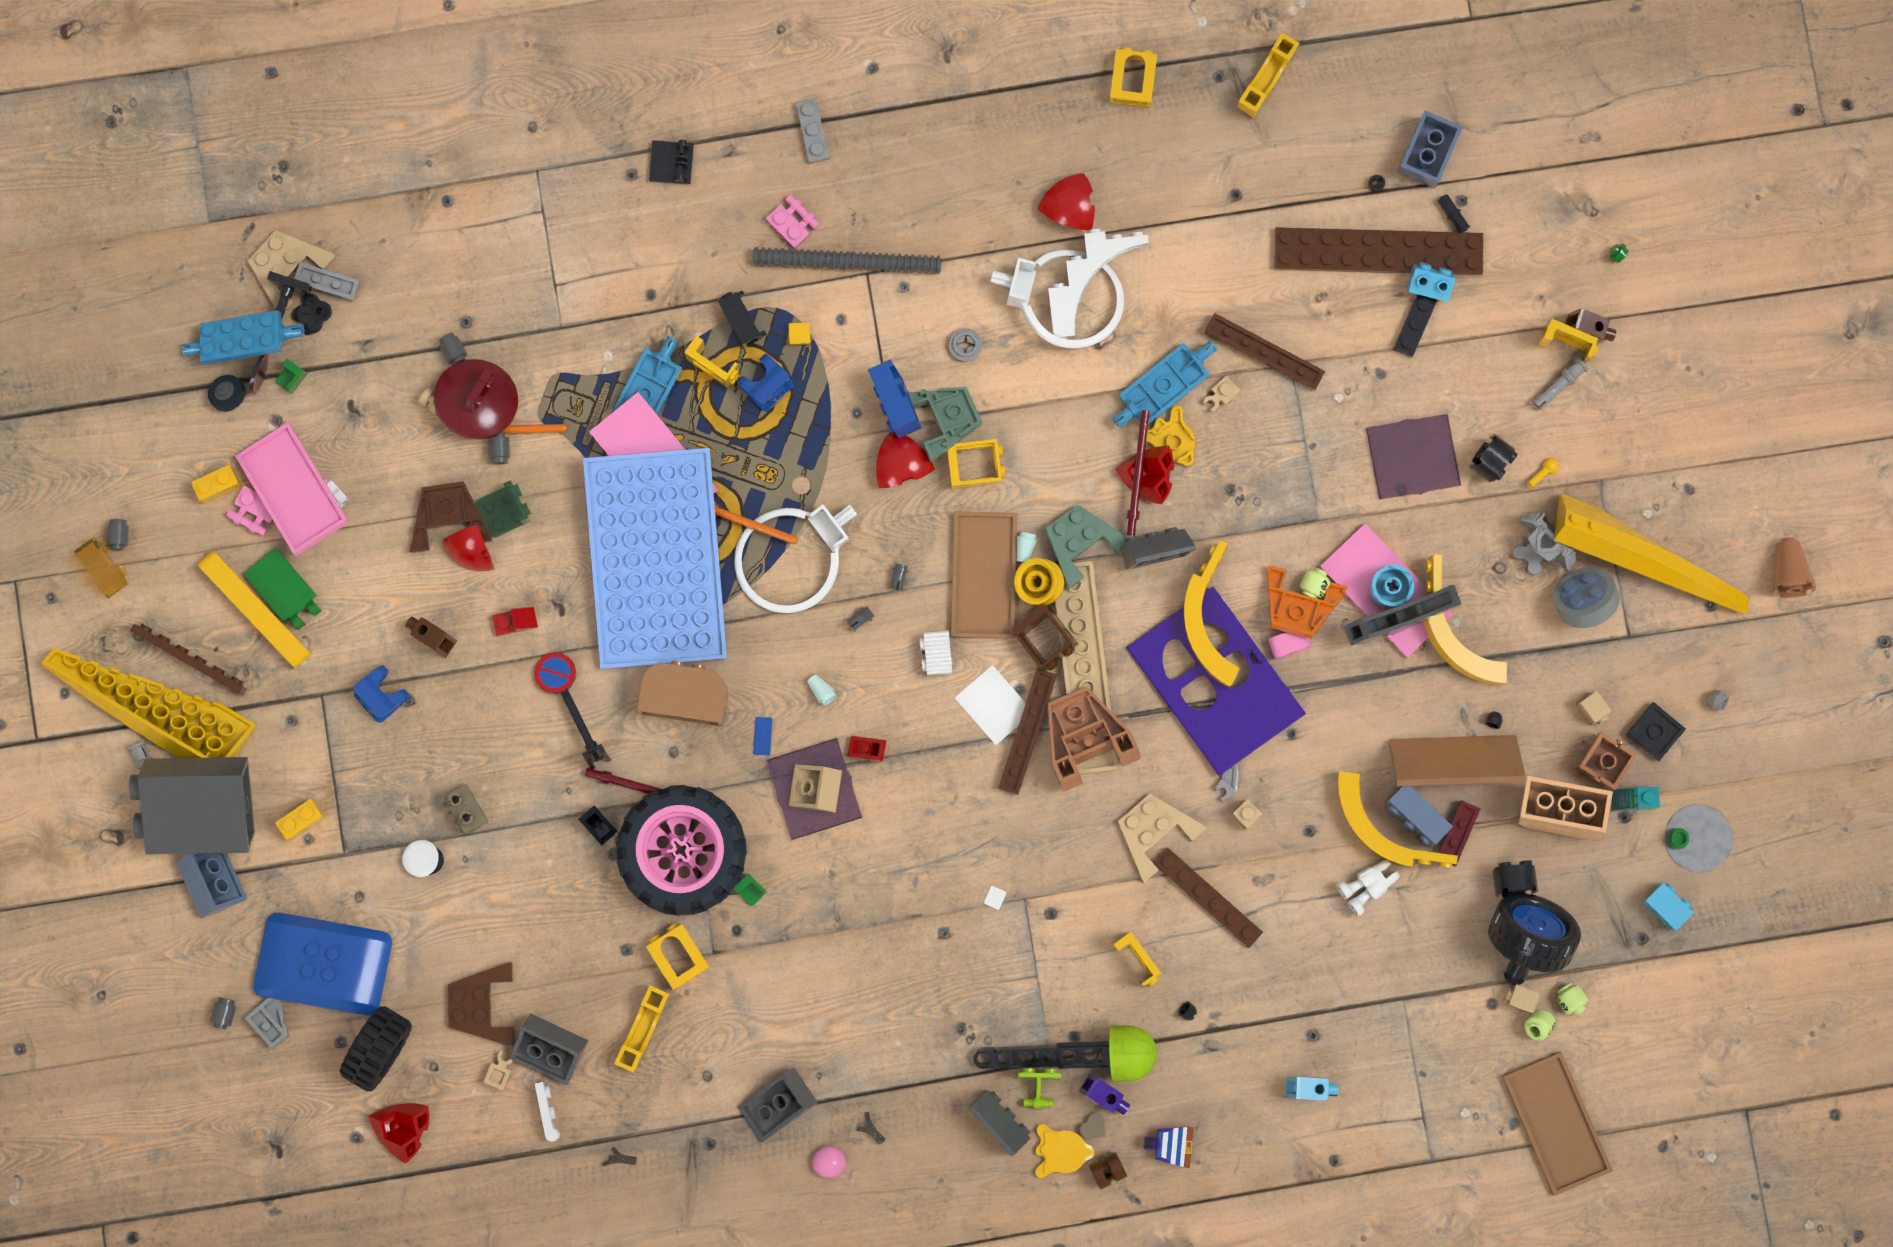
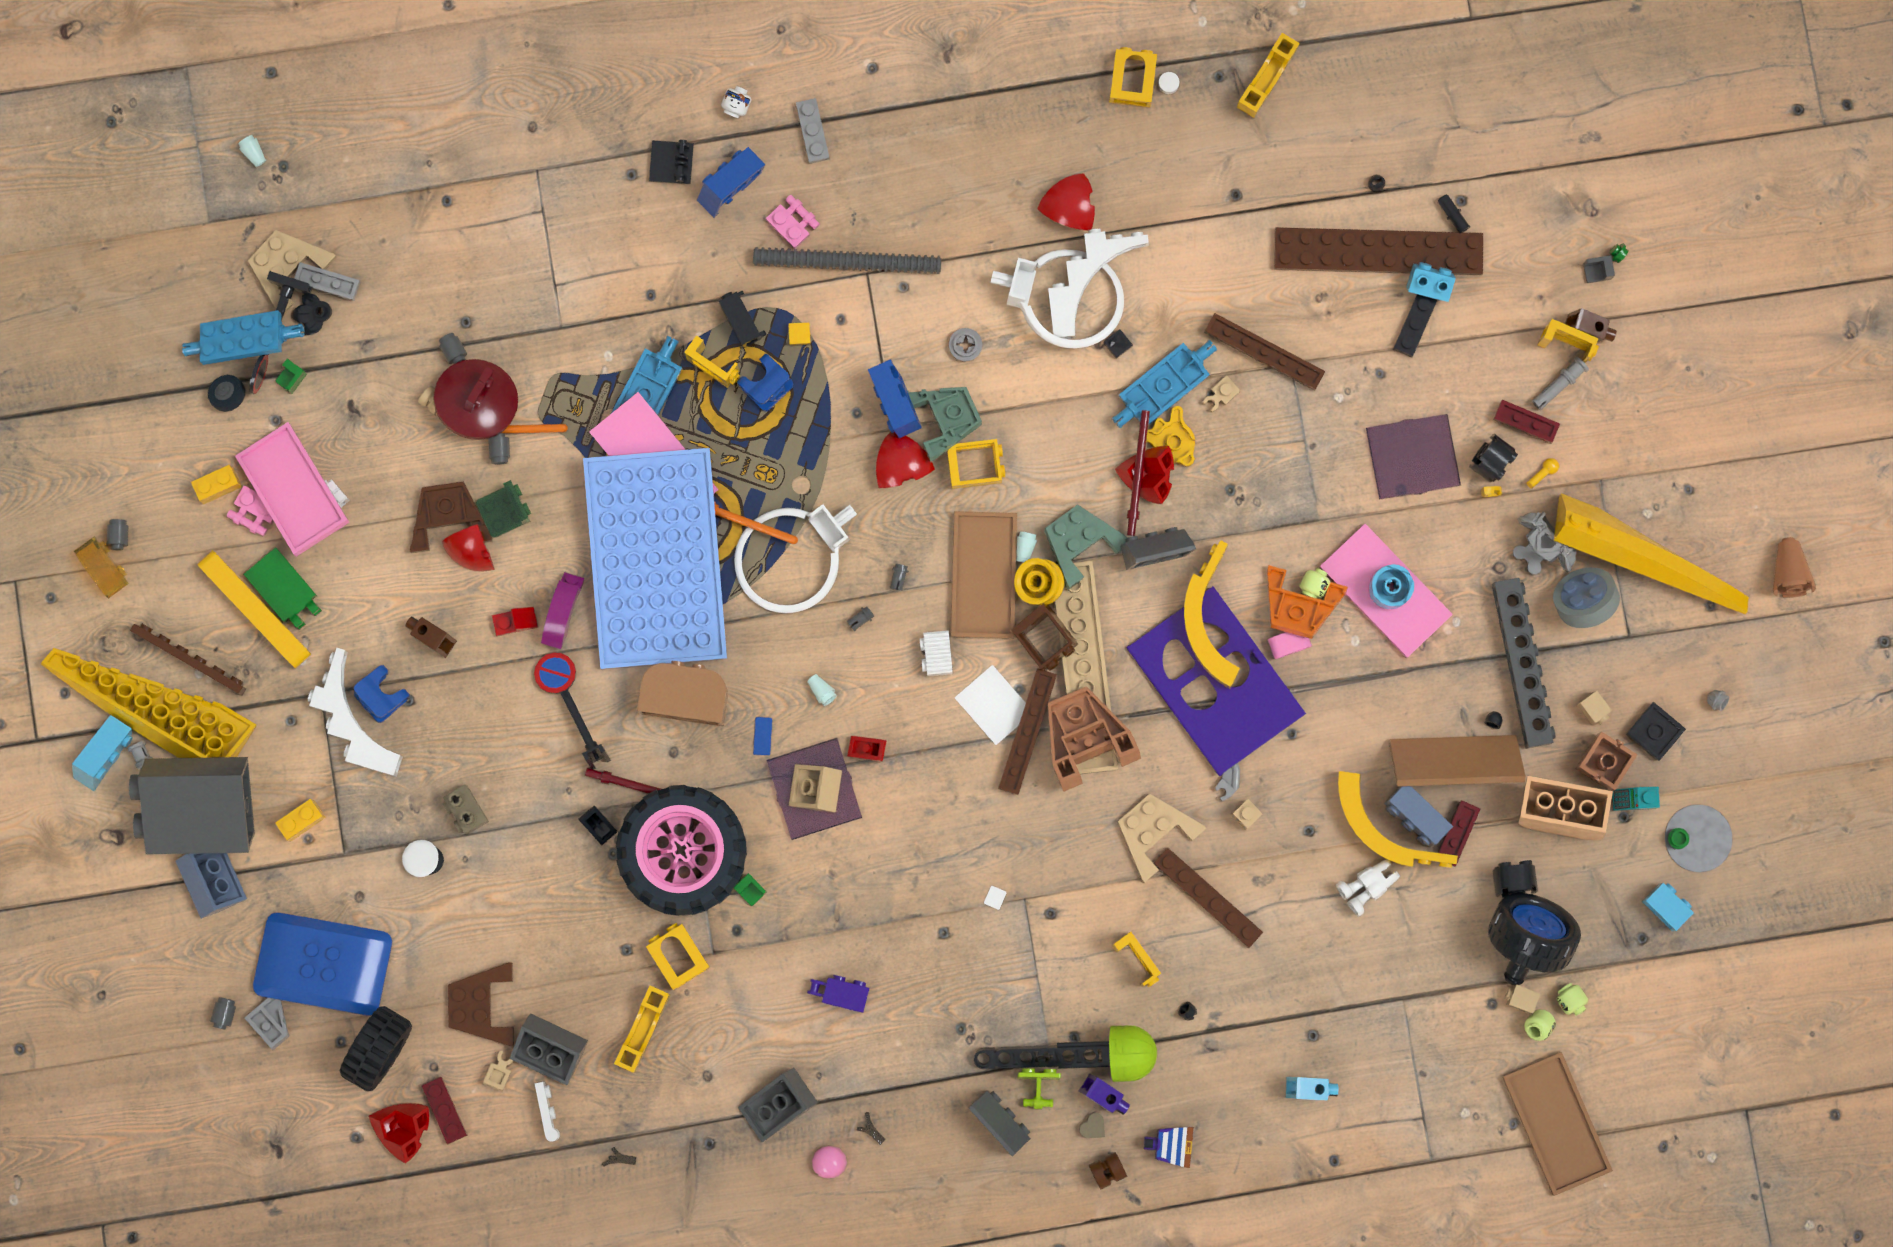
(101, 752): none -> medium azure wedge
(252, 150): none -> light aqua cone
(342, 724): none -> white arch
(444, 1110): none -> dark red plate
(561, 609): none -> magenta arch
(729, 180): none -> blue wedge
(736, 102): none -> white head
(842, 993): none -> dark purple brick
(1061, 1151): yellow tile -> none
(1118, 344): none -> black tile
(1168, 83): none -> white tile
(1402, 616): dark grey arch -> none
(1430, 149): sand blue brick -> none
(1448, 646): yellow arch -> none
(1491, 491): none -> yellow tile
(1526, 421): none -> dark red plate
(1531, 737): none -> dark grey brick
(1599, 269): none -> dark grey panel

